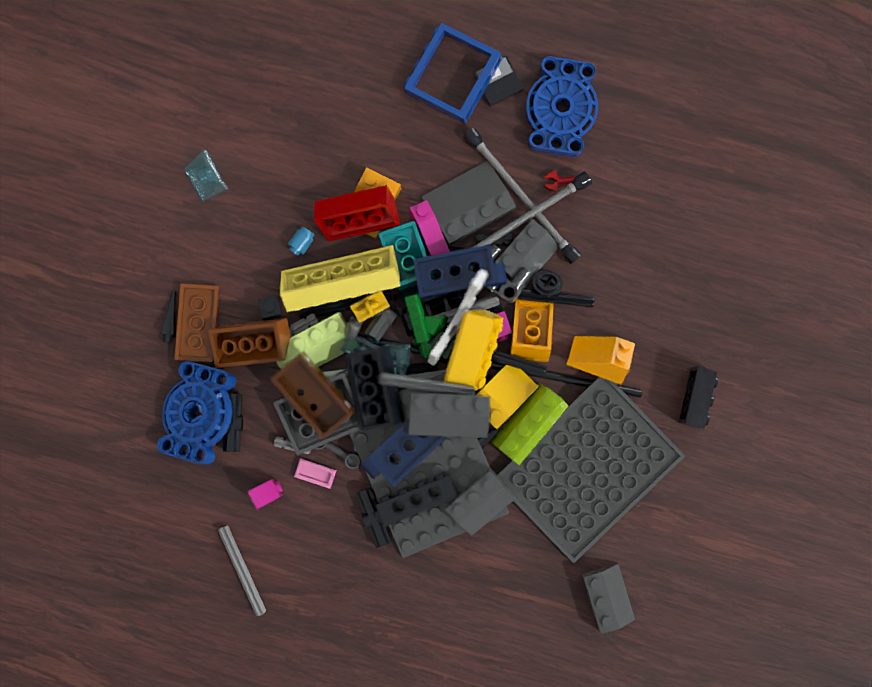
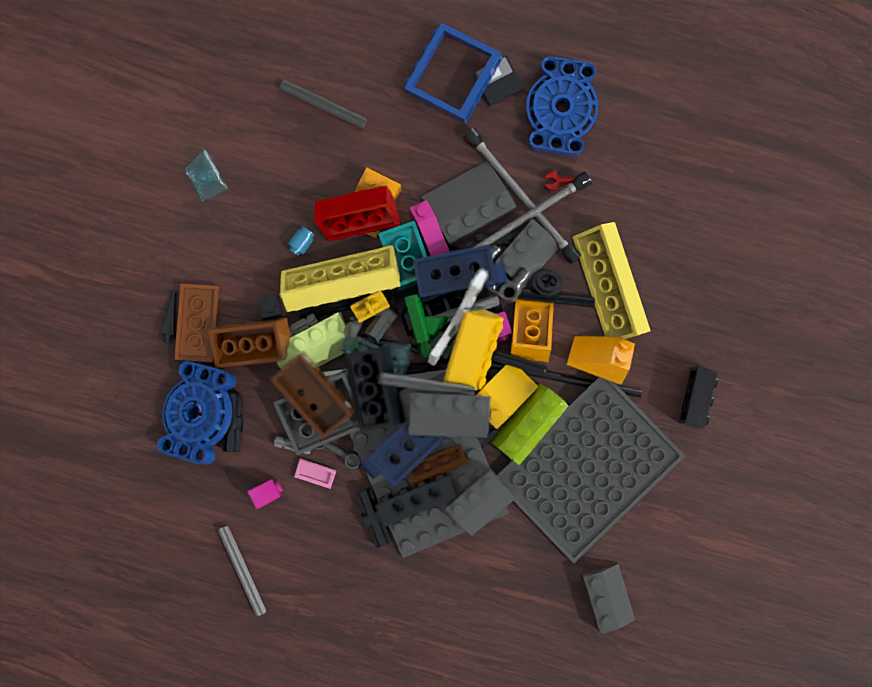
(323, 103): none -> dark grey axle
(438, 464): none -> reddish brown plate
(611, 282): none -> light yellow slope

